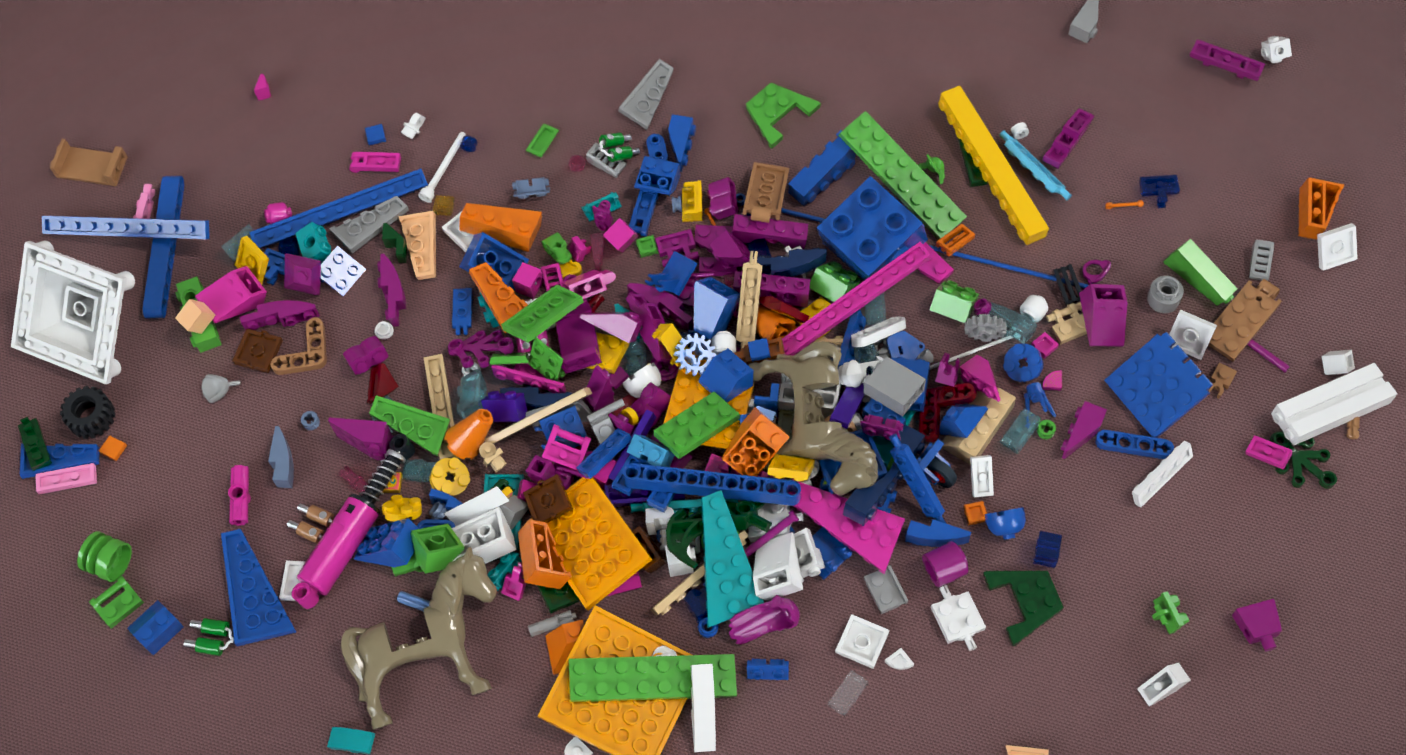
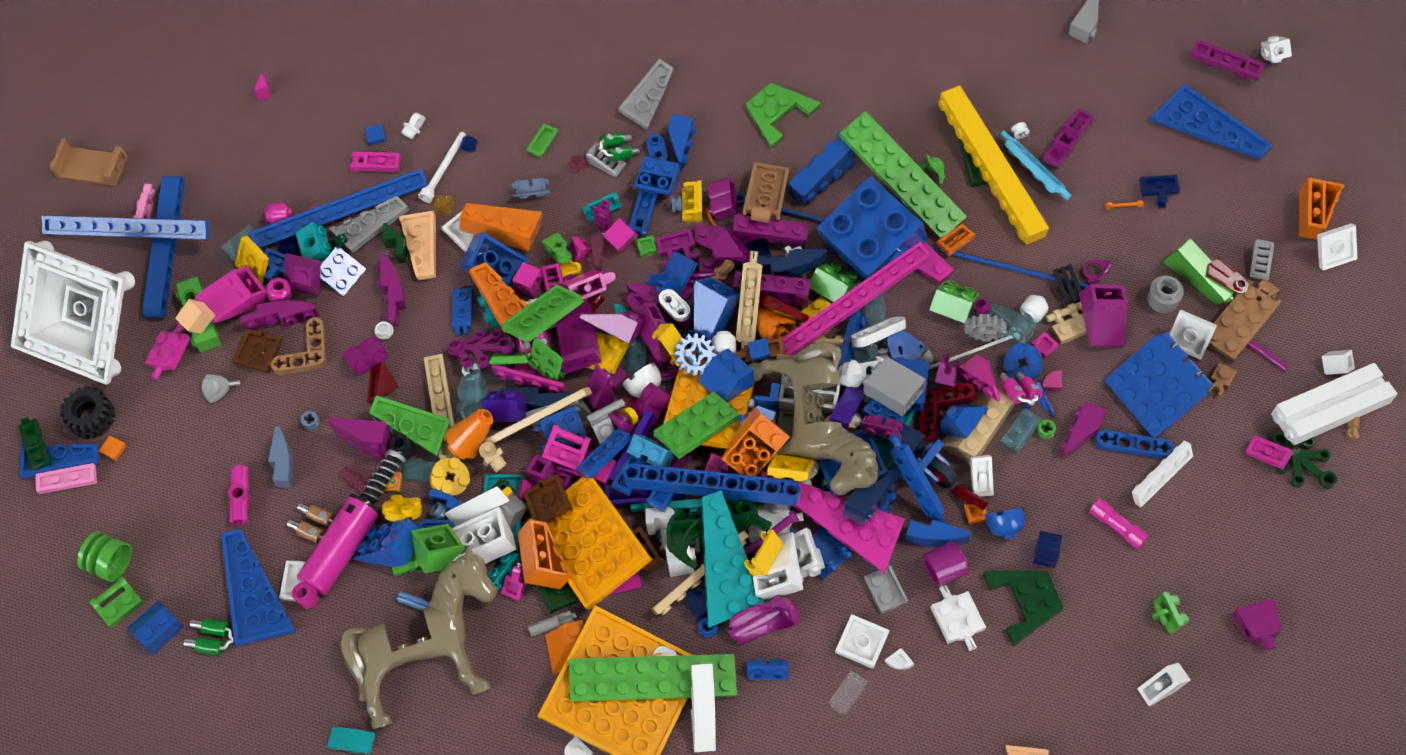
(167, 351): none -> dark pink plate
(279, 290): none -> dark pink head
(338, 240): none -> dark green axle
(675, 306): none -> white plate
(722, 271): none -> medium nougat axle
(766, 554): none -> yellow hinge
(970, 497): none -> dark red axle
(1018, 392): none -> dark pink piece
(1130, 532): none -> dark pink axle
(1200, 118): none -> blue wing
(1226, 276): none -> piece

